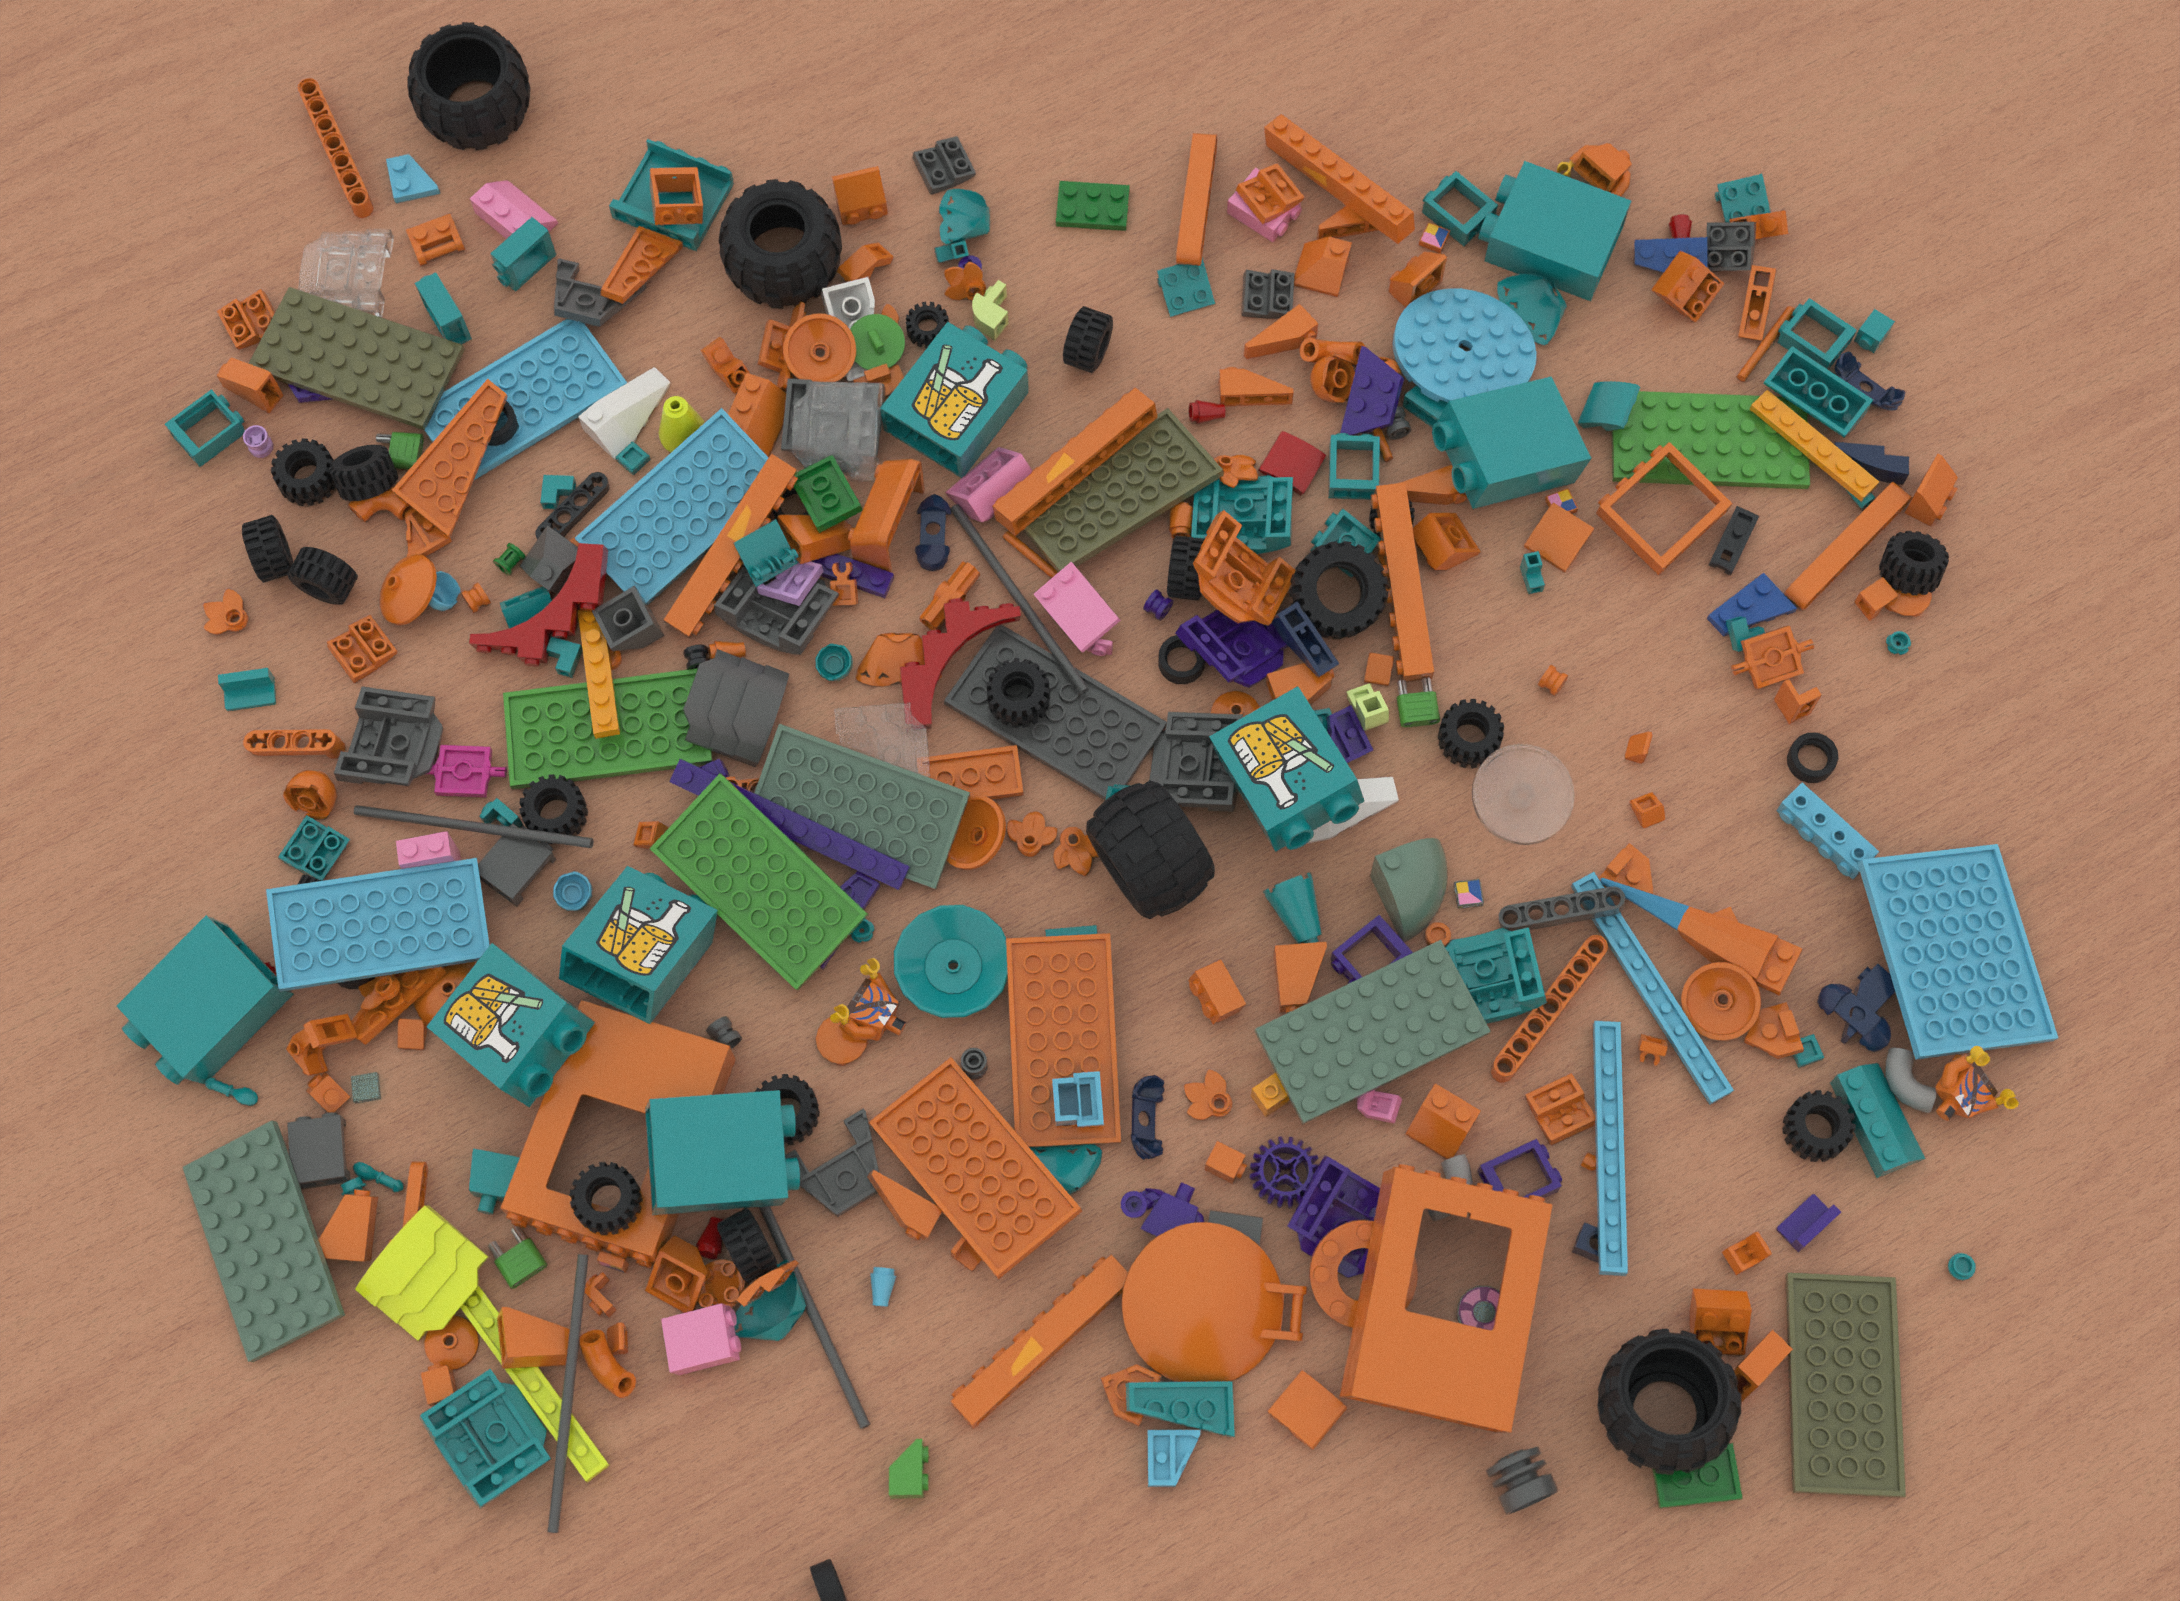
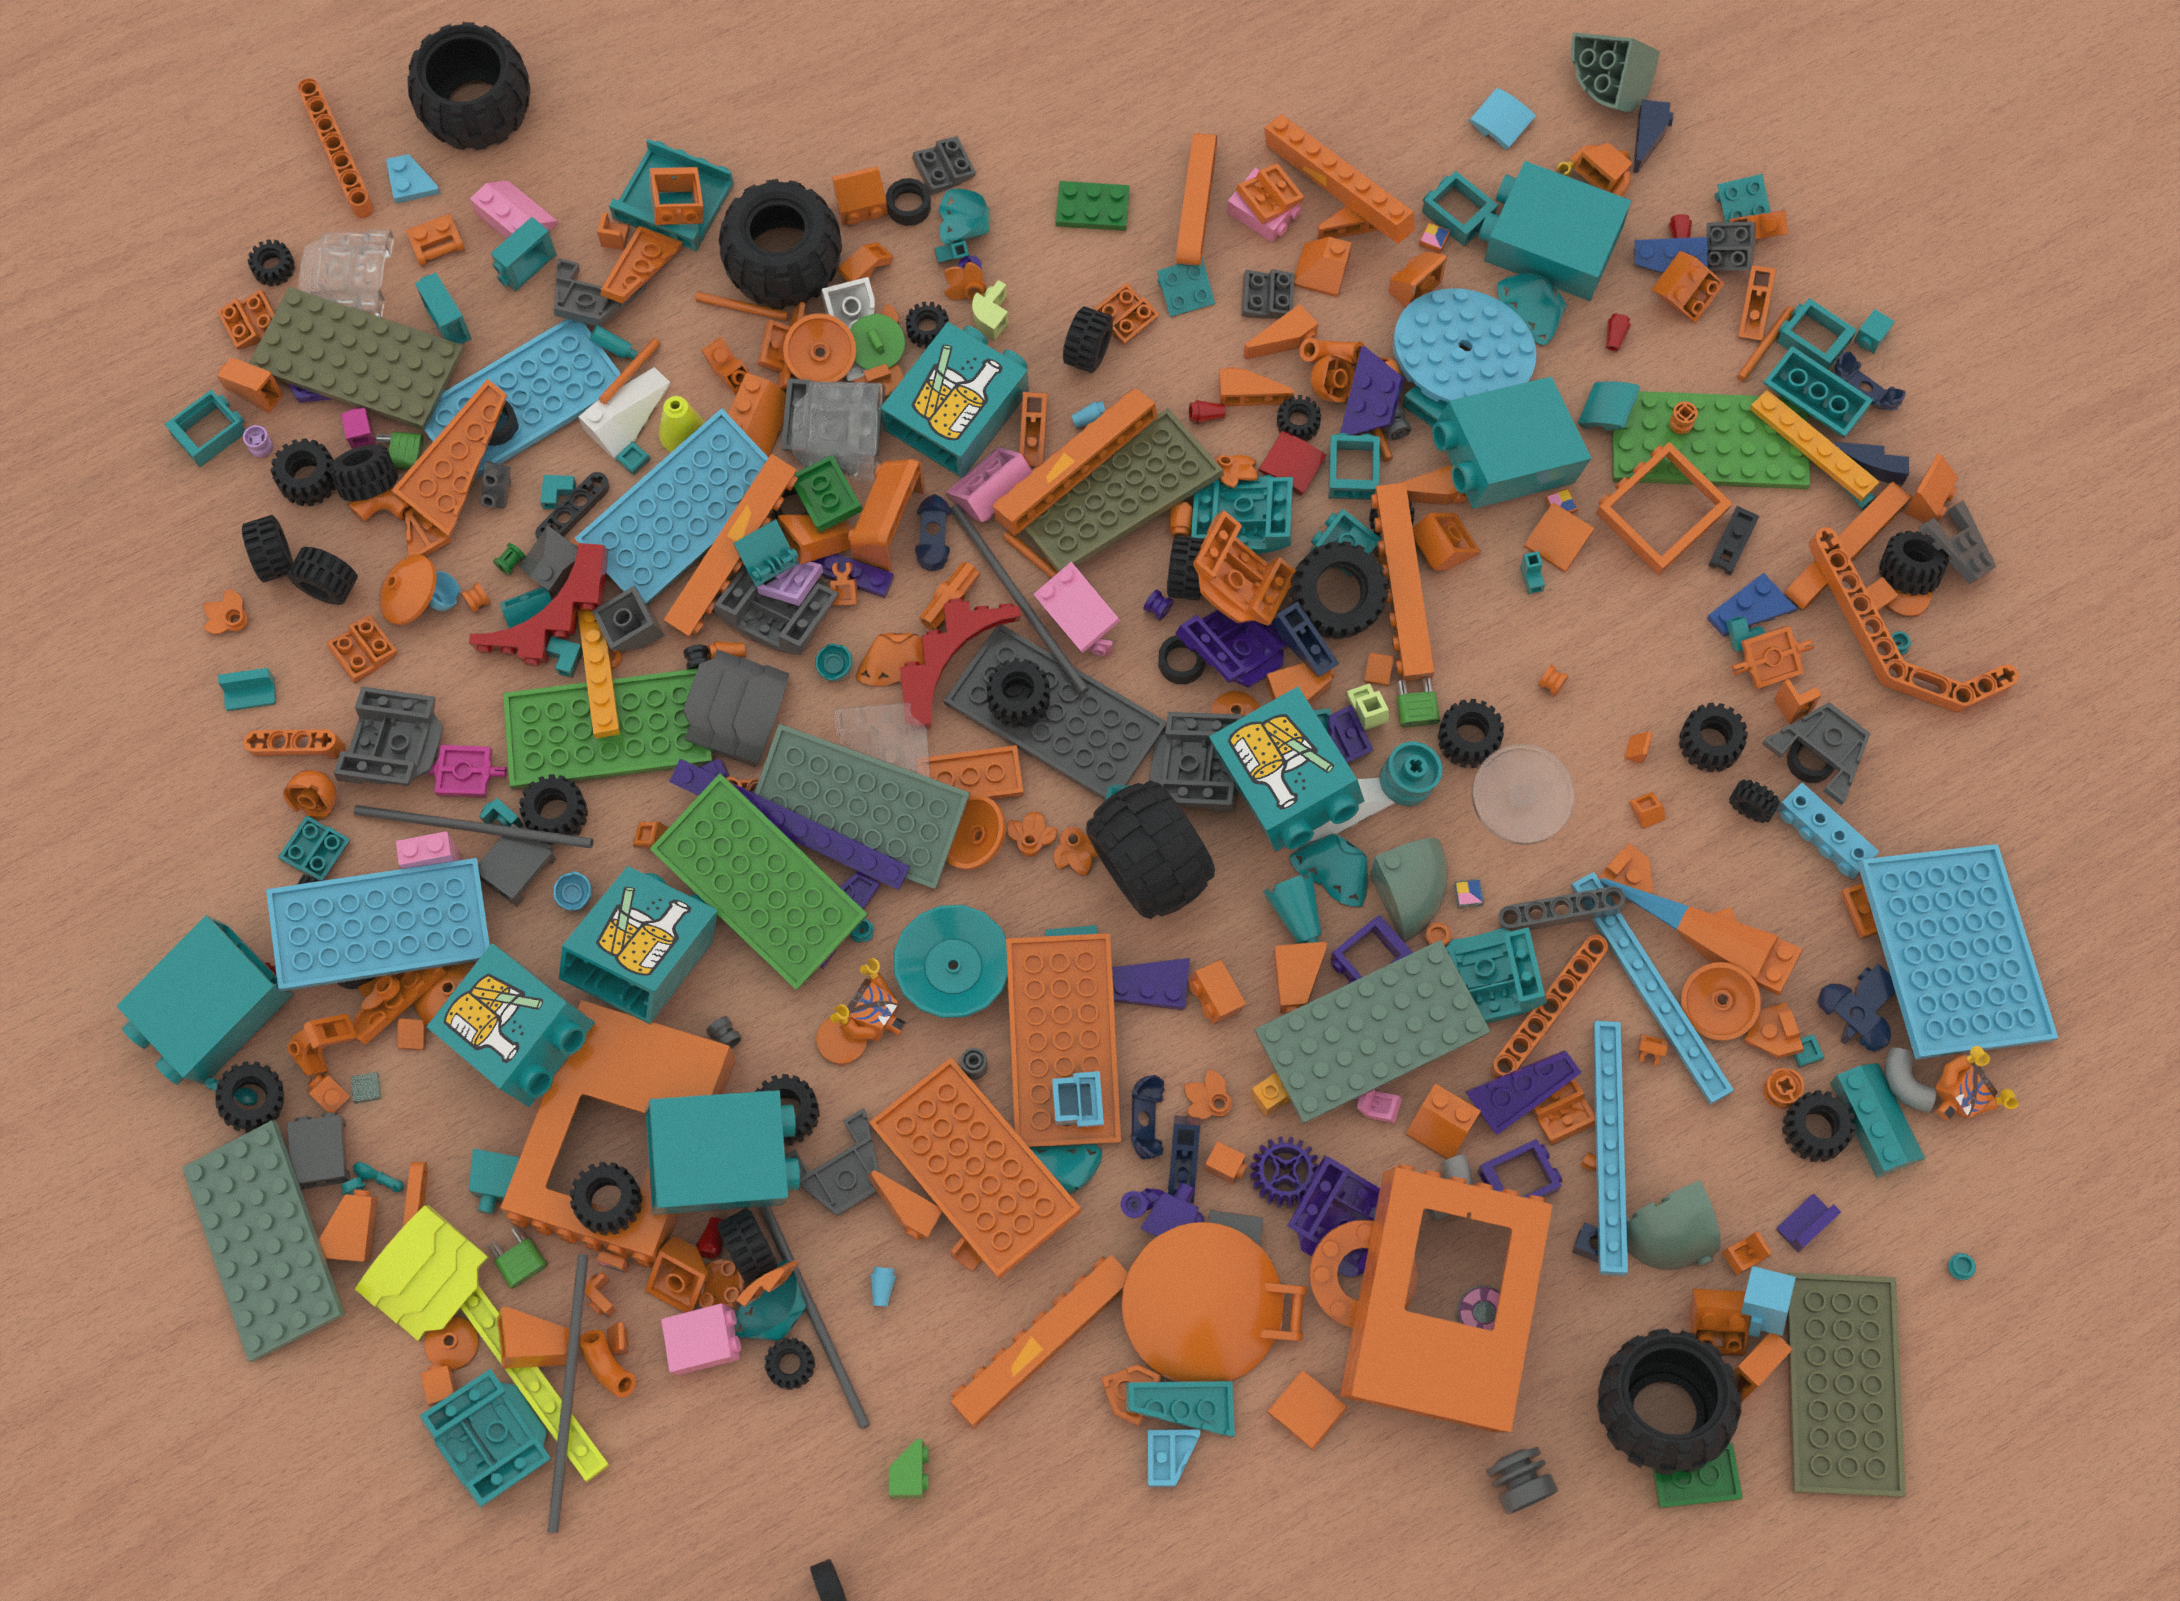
(245, 1075): none -> black tyre
(266, 252): none -> black tyre
(358, 427): none -> dark pink brick
(495, 485): none -> dark grey hips
(612, 234): none -> orange panel
(612, 343): none -> teal cylinder
(629, 371): none -> orange bar
(741, 306): none -> orange bar
(789, 1347): none -> black tyre
(908, 185): none -> black tyre
(1033, 427): none -> orange slope
(1088, 414): none -> medium azure cone
(1128, 312): none -> orange slope
(1152, 984): none -> dark purple wing
(1184, 1153): none -> dark blue slope
(1301, 406): none -> black tyre
(1336, 864): none -> teal piece
(1410, 773): none -> teal wheel
(1502, 118): none -> medium azure slope
(1518, 1092): none -> dark purple wing
(1614, 69): none -> sand green brick
(1617, 330): none -> red cone
(1651, 128): none -> dark blue slope
(1675, 1231): none -> sand green brick
(1683, 417): none -> orange wheel
(1718, 719): none -> black tyre
(1754, 801): none -> black tyre
(1767, 1301): none -> medium azure plate
(1783, 1087): none -> orange wheel
(1832, 738): none -> dark grey wing
(1859, 910): none -> orange wing
(1882, 638): none -> orange beam
(1966, 548): none -> dark grey wing

